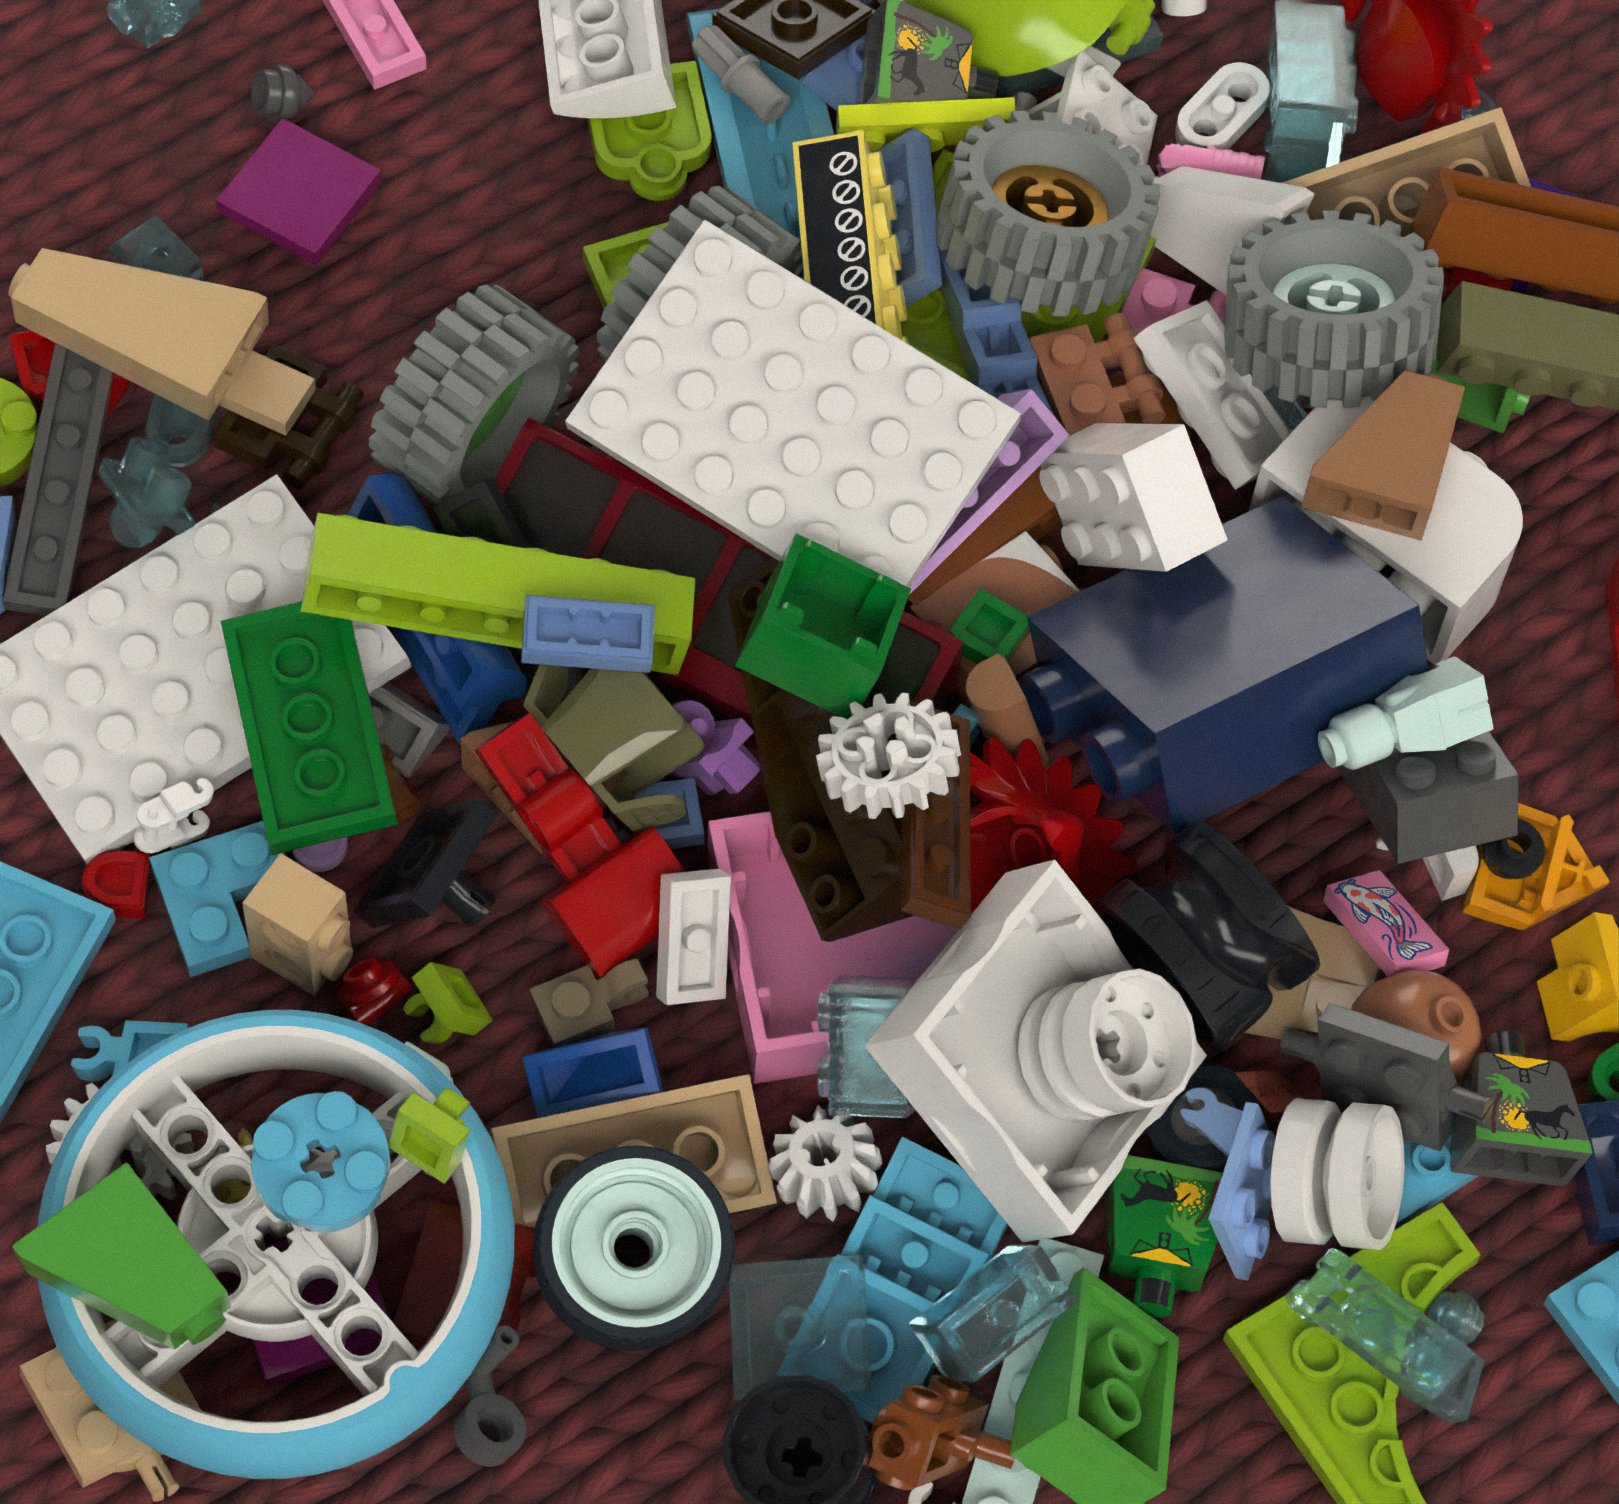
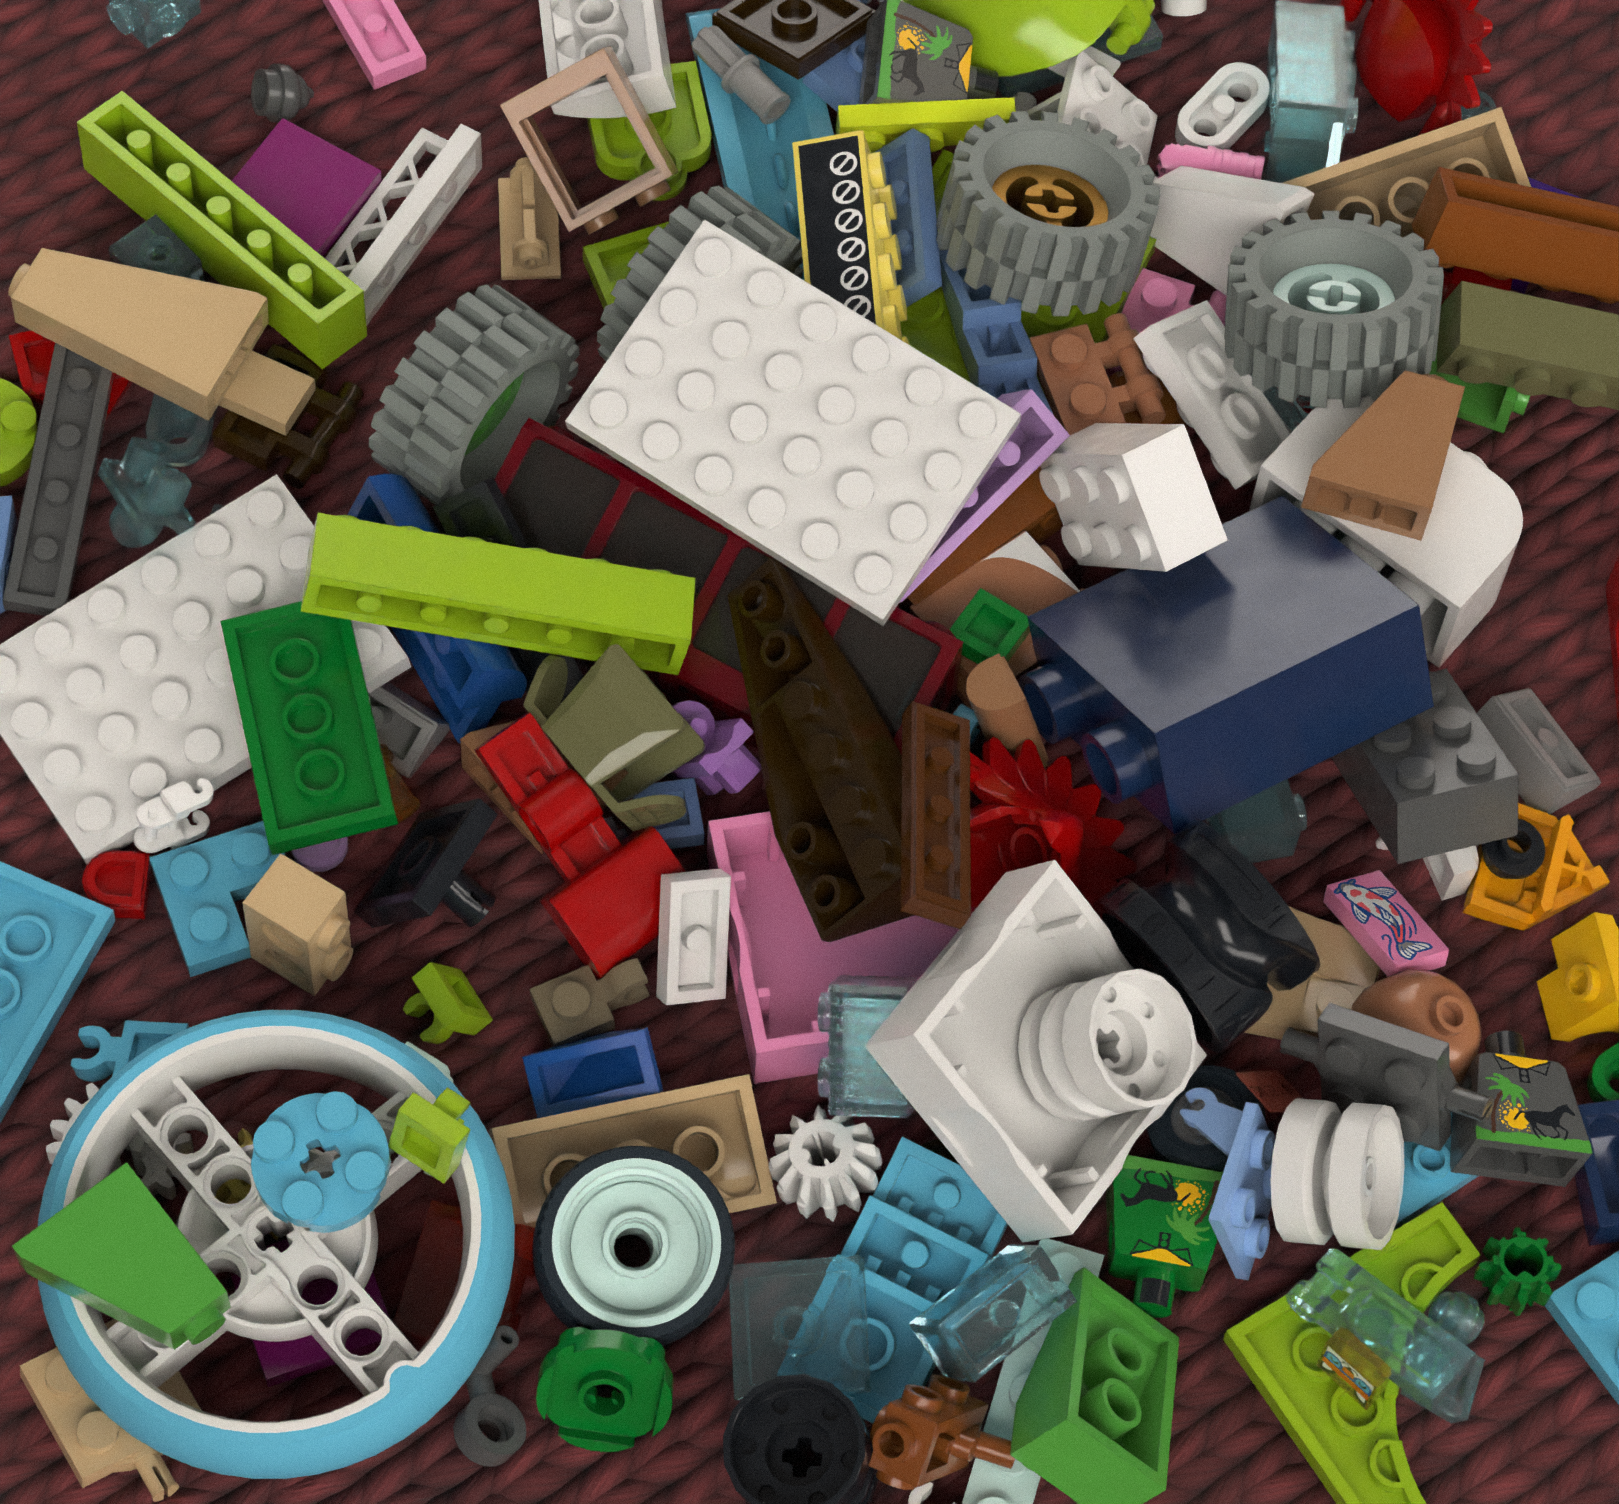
(224, 227): none -> lime brick
(372, 989): red plate -> none
(417, 218): none -> white fence
(527, 226): none -> tan hinge
(558, 87): none -> medium nougat window
(588, 633): medium blue plate -> none
(609, 1358): none -> green plate
(823, 627): green container -> none
(860, 750): white gear -> none
(1264, 824): none -> clear light blue brick
(1354, 1367): none -> clear yellow tile
(1412, 716): light aqua piece -> none
(1506, 1257): none -> green gear
(1539, 750): none -> light grey slope

